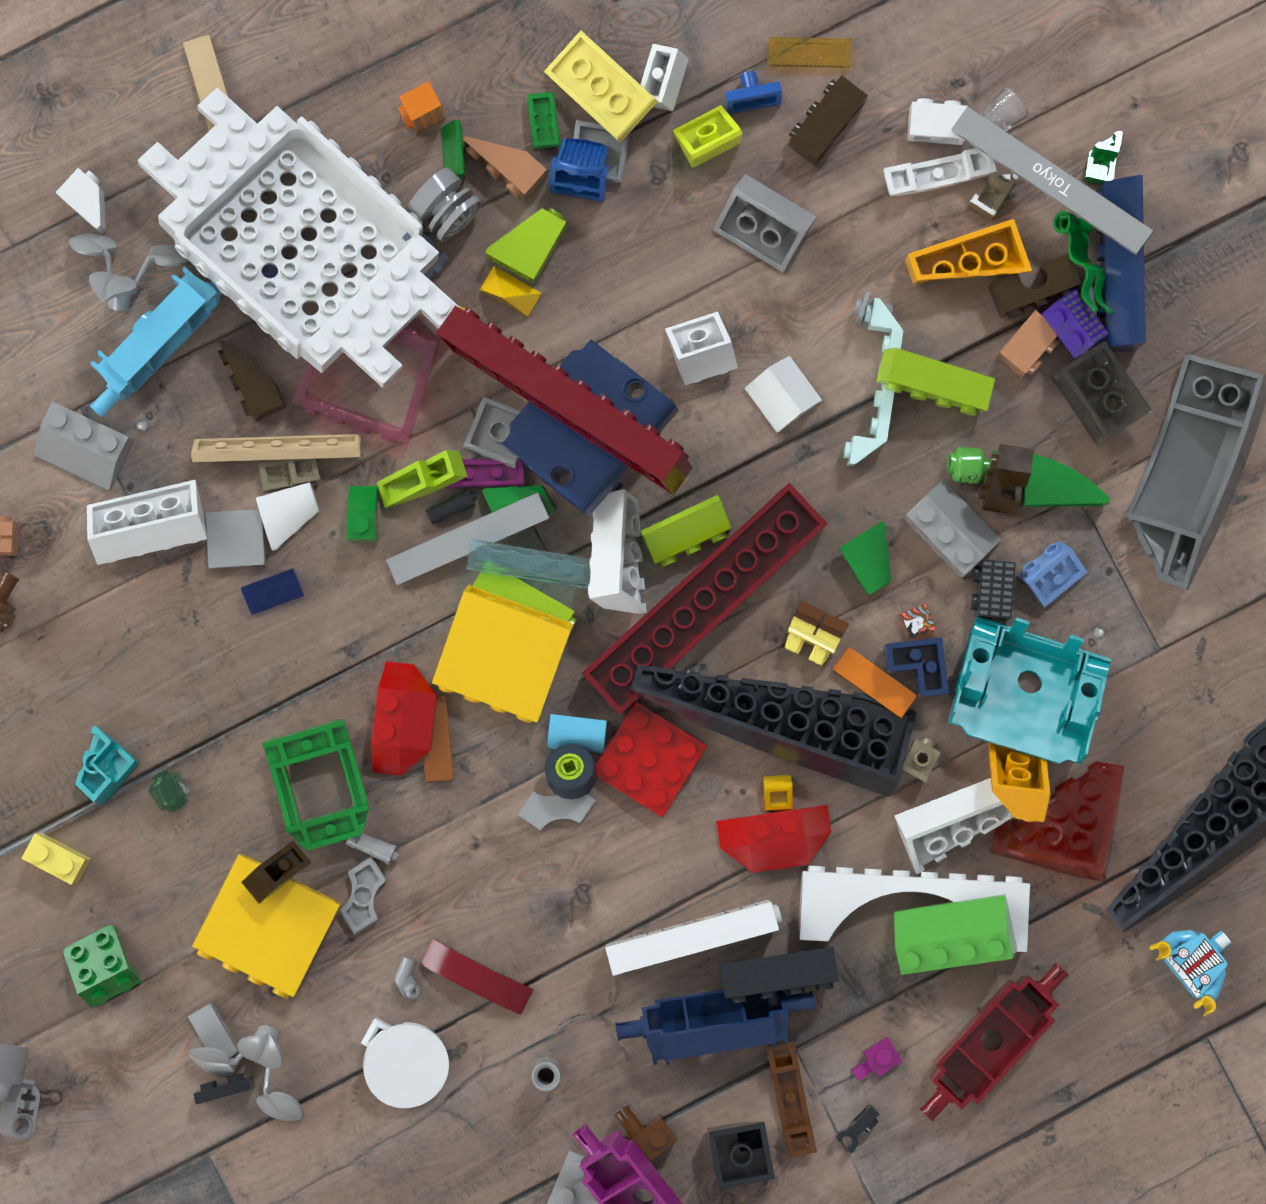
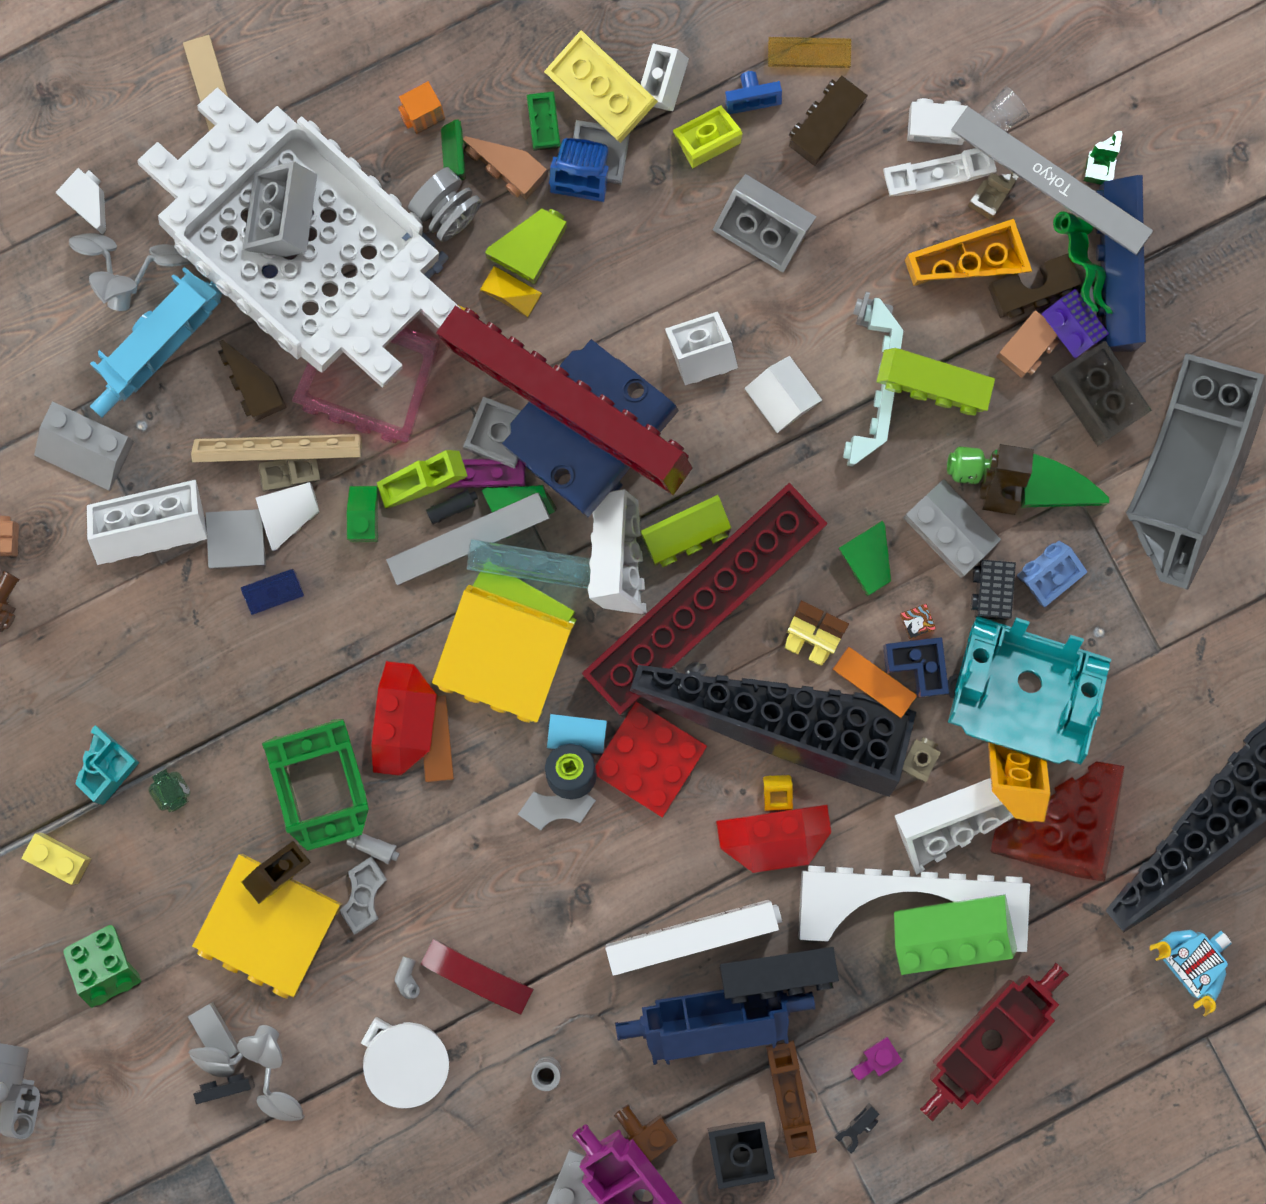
(280, 210): none -> light grey slope

